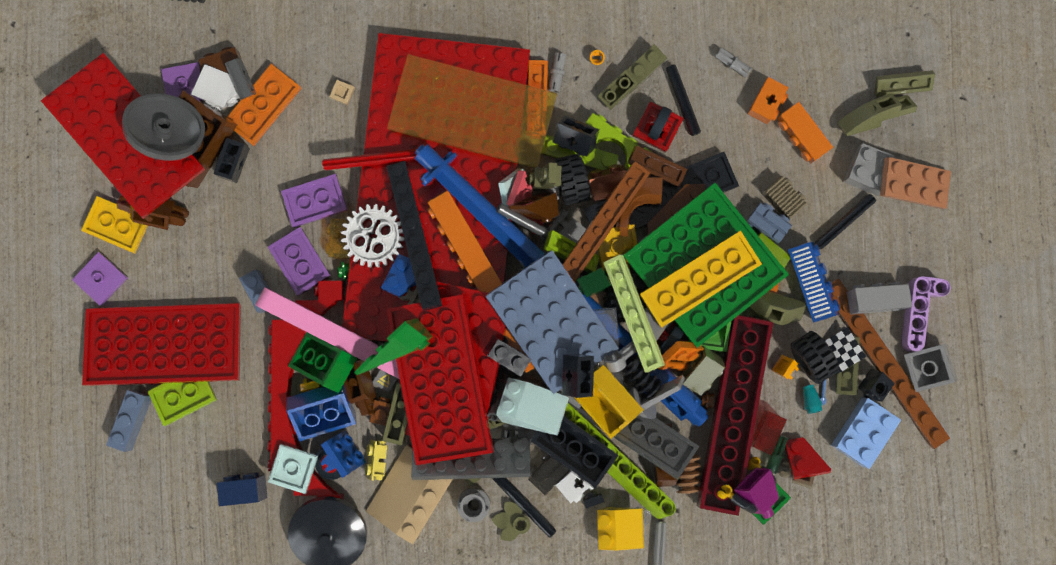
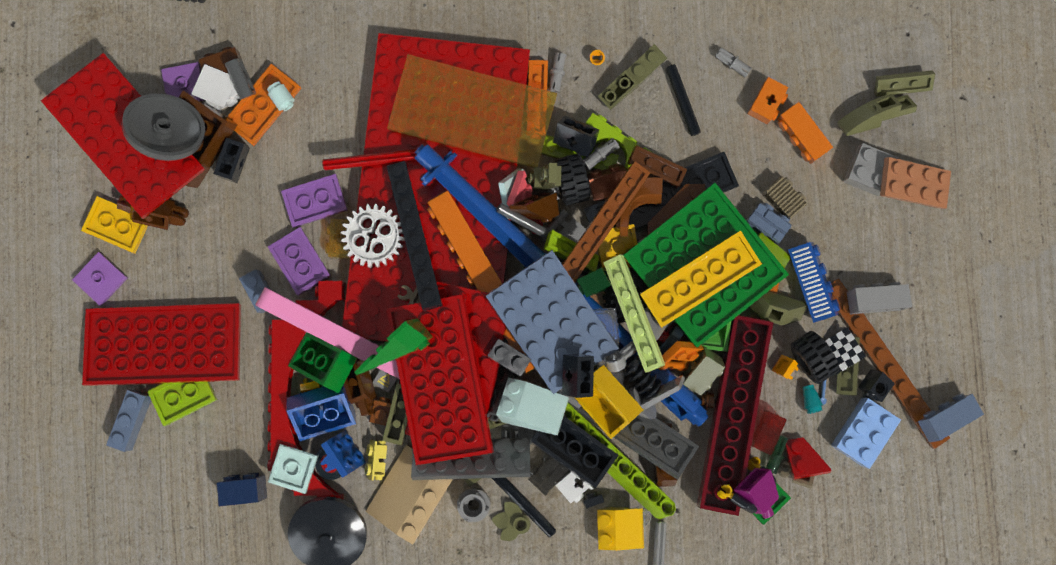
(280, 96): none -> light aqua brick
(342, 92): tan plate -> none
(343, 271): green plate -> none
(399, 277): blue wing -> none
(600, 153): none -> light grey pin
(658, 126): red plate -> none
(689, 477): medium nougat piece -> none
(845, 221): black axle -> none
(921, 315): lavender beam -> none
(931, 367): light grey slope -> none
(950, 417): none -> sand blue brick

